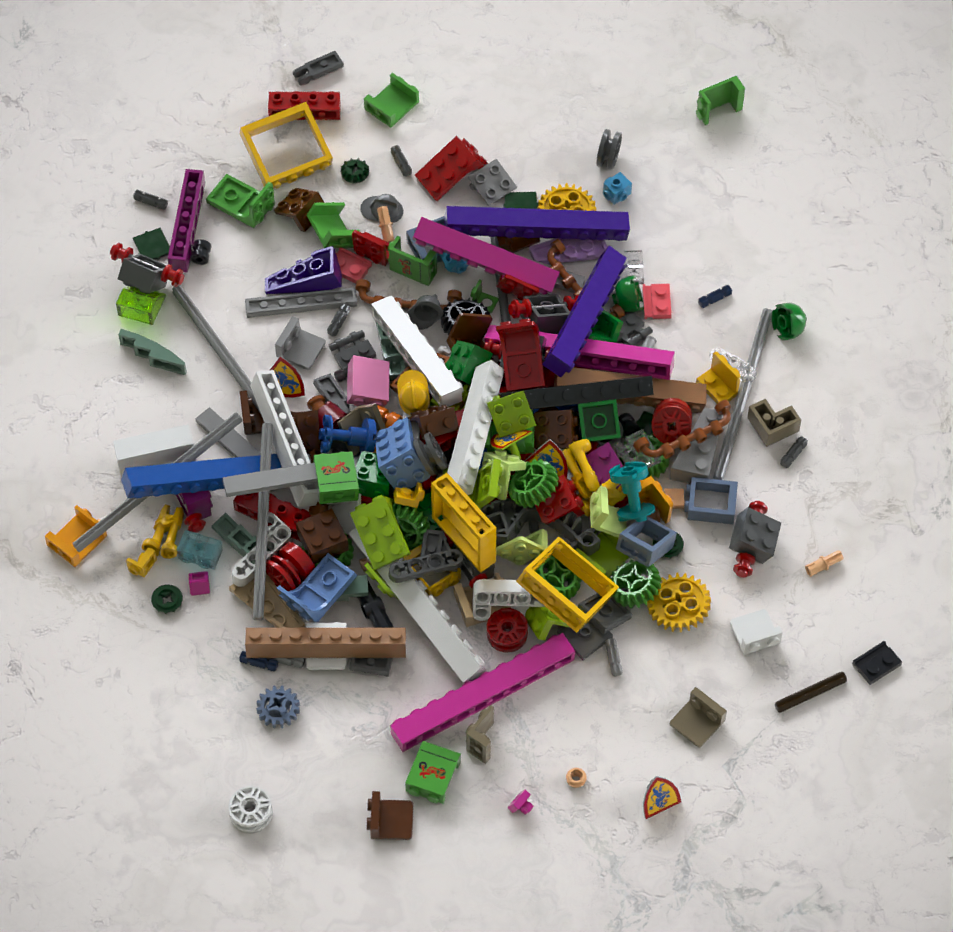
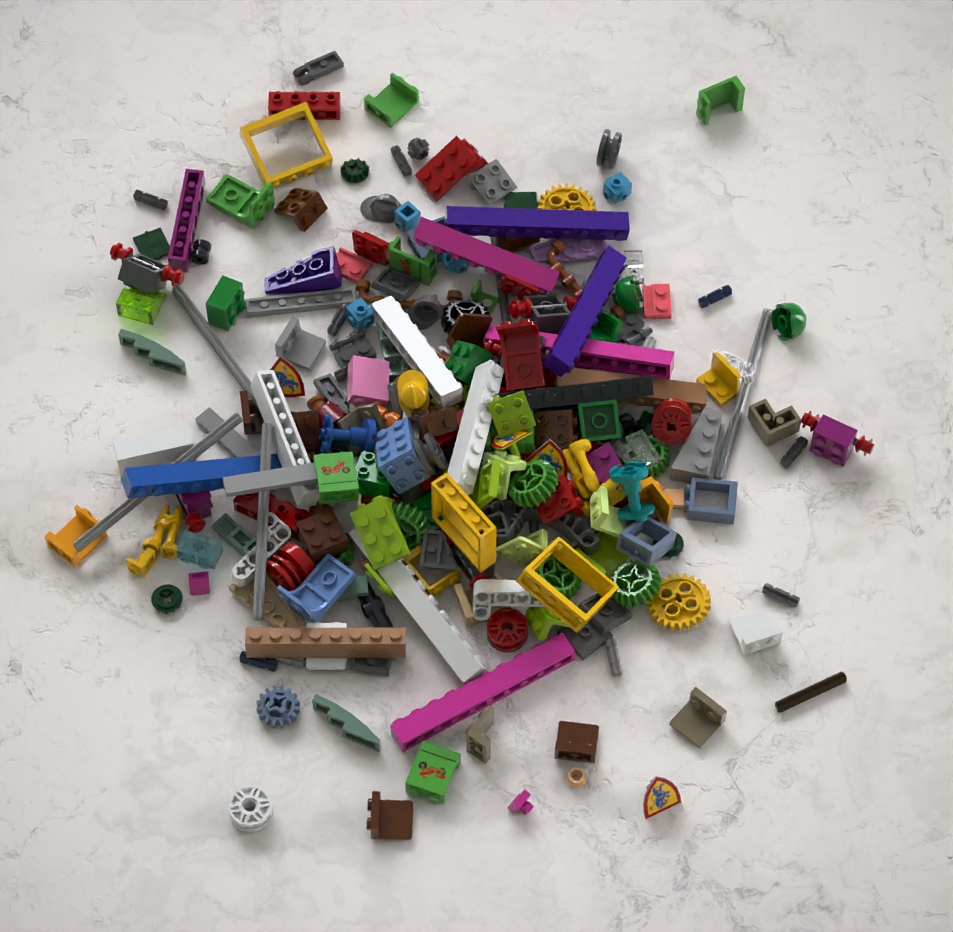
(225, 303): none -> green brick
(329, 225): bright green panel -> none
(351, 726): none -> sand green slope
(360, 314): none -> dark azure brick
(385, 224): light nougat axle -> none
(392, 387): none -> light grey axle
(396, 283): none -> dark grey plate
(407, 217): none -> dark azure brick
(407, 497): yellow bracket -> none
(418, 148): none -> dark grey gear
(424, 562): dark grey beam -> none
(576, 742): none -> reddish brown bracket
(683, 441): dark orange bar -> none
(753, 537): dark grey brick -> none
(780, 595): none -> dark grey axle
(823, 563): light nougat axle -> none
(834, 439): none -> magenta brick
(877, 662): black plate -> none

